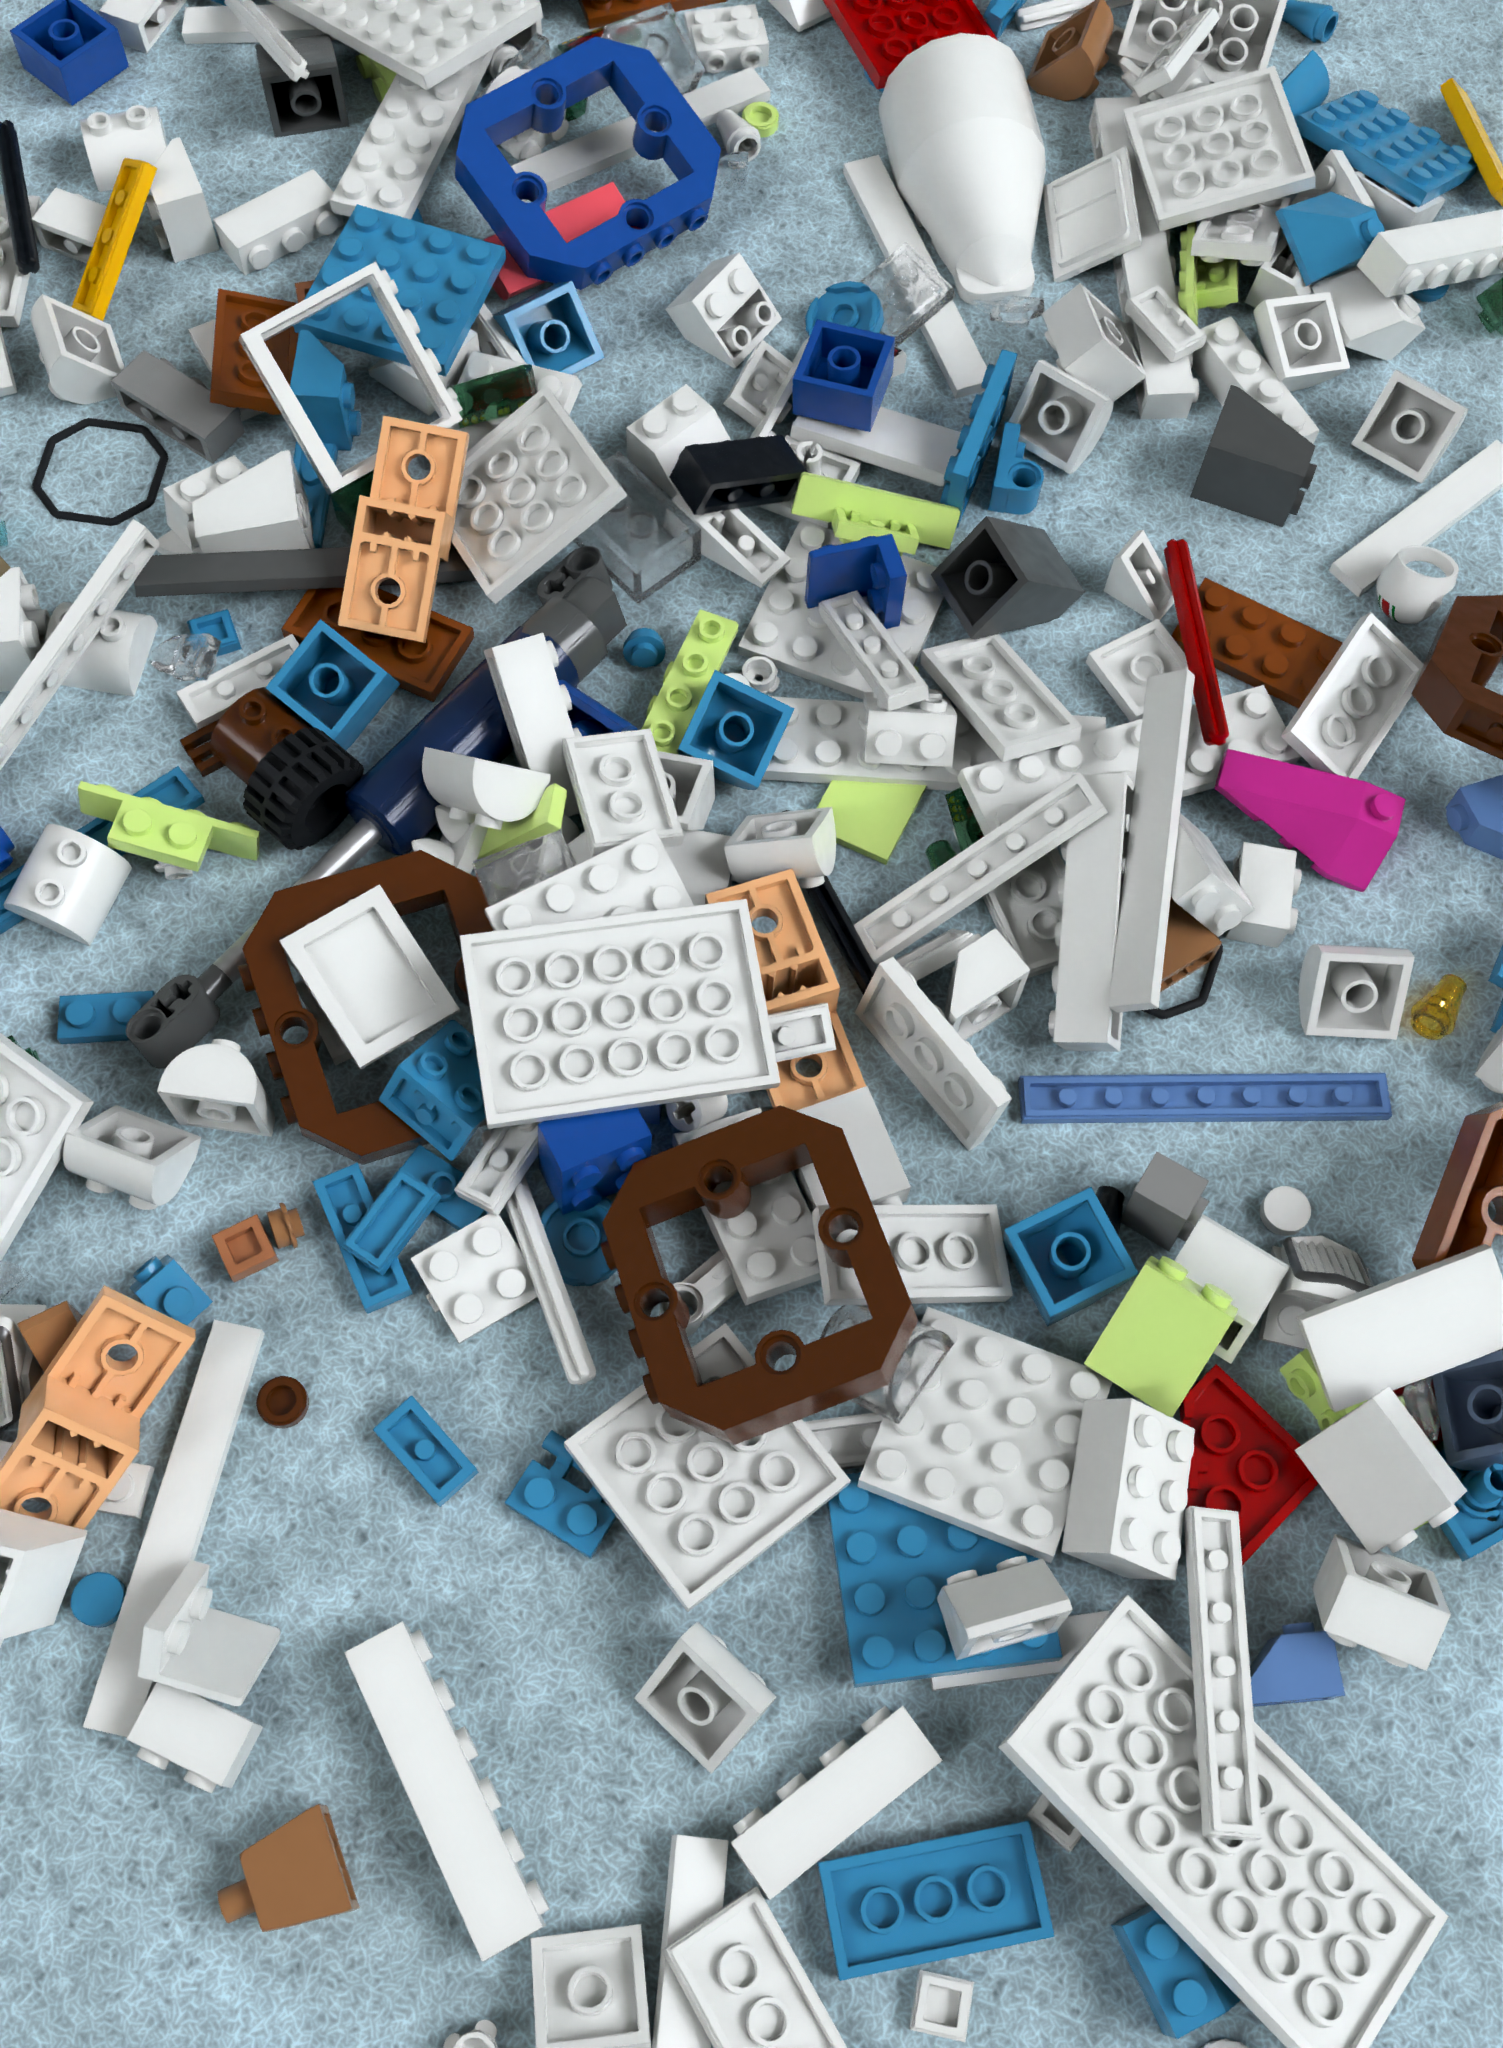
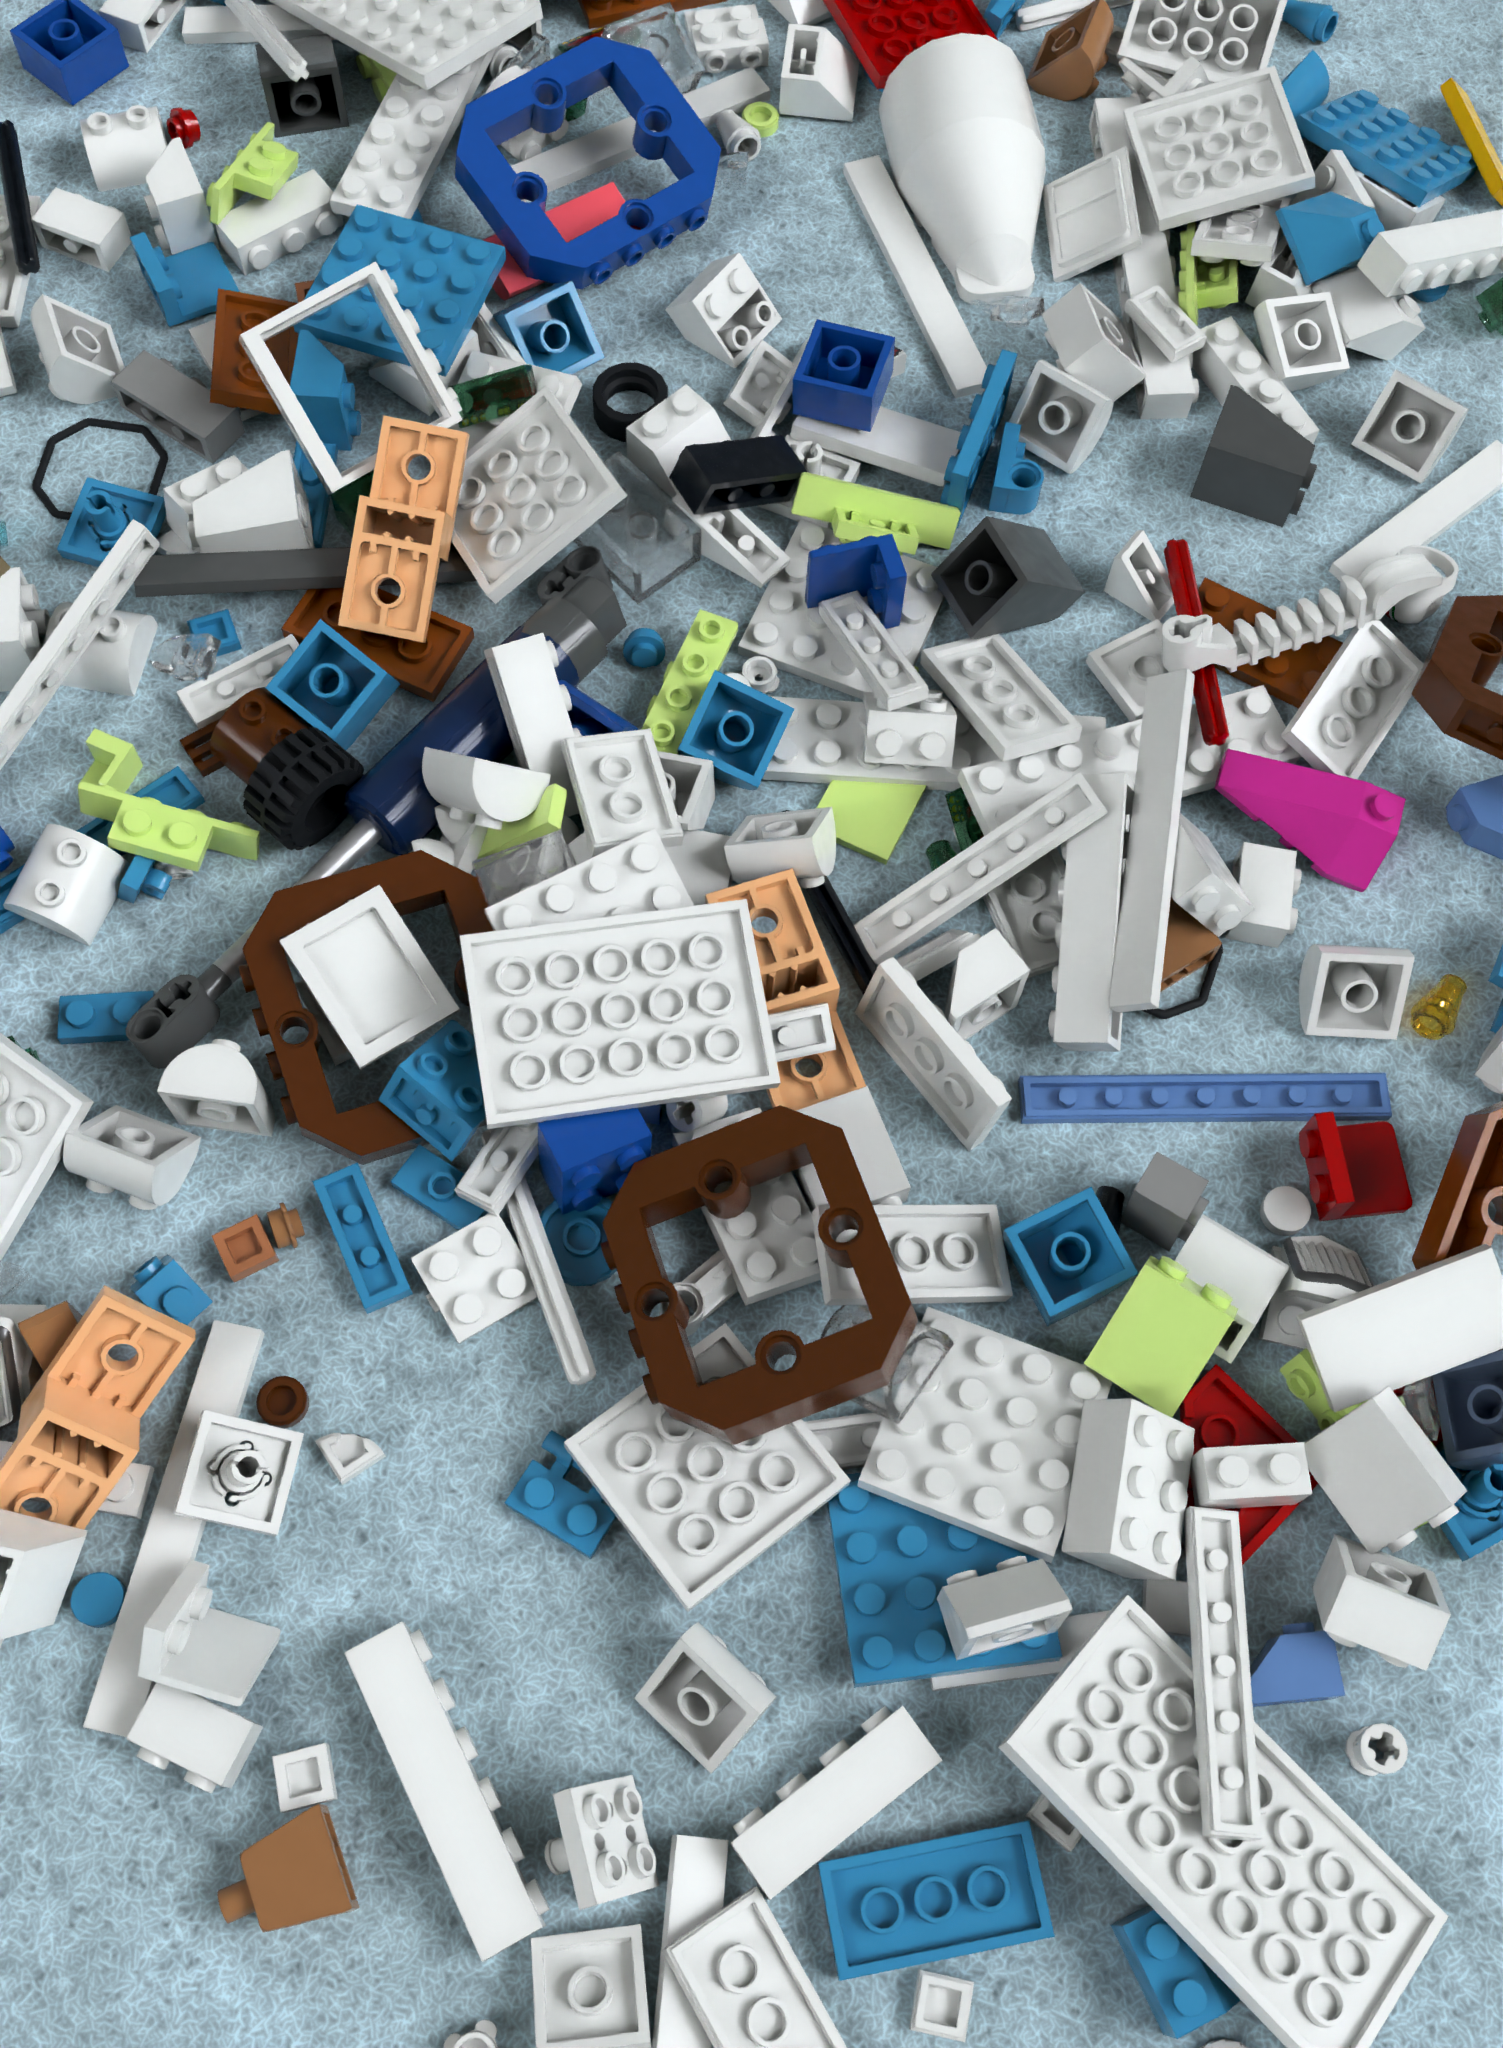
(103, 507): none -> dark azure plate
(114, 237): yellow tile -> none
(114, 763): none -> yellowish green panel
(143, 877): none -> dark azure tile
(183, 125): none -> red plate
(184, 282): none -> dark azure bracket
(219, 1440): none -> white plate
(257, 170): none -> yellowish green bracket
(304, 1777): none -> white plate
(349, 1454): none -> white tile
(391, 1221): dark azure tile -> none
(425, 1451): dark azure plate -> none
(602, 1842): none -> white plate
(619, 379): none -> black tyre
(817, 75): none -> white slope
(847, 305): dark azure tile -> none
(908, 292): clear plate -> none
(1168, 1605): none -> white tile
(1176, 52): white tile -> none
(1197, 643): none -> white piece
(1250, 1476): none -> white brick
(1353, 1168): none -> red bracket
(1389, 1742): none -> white bush

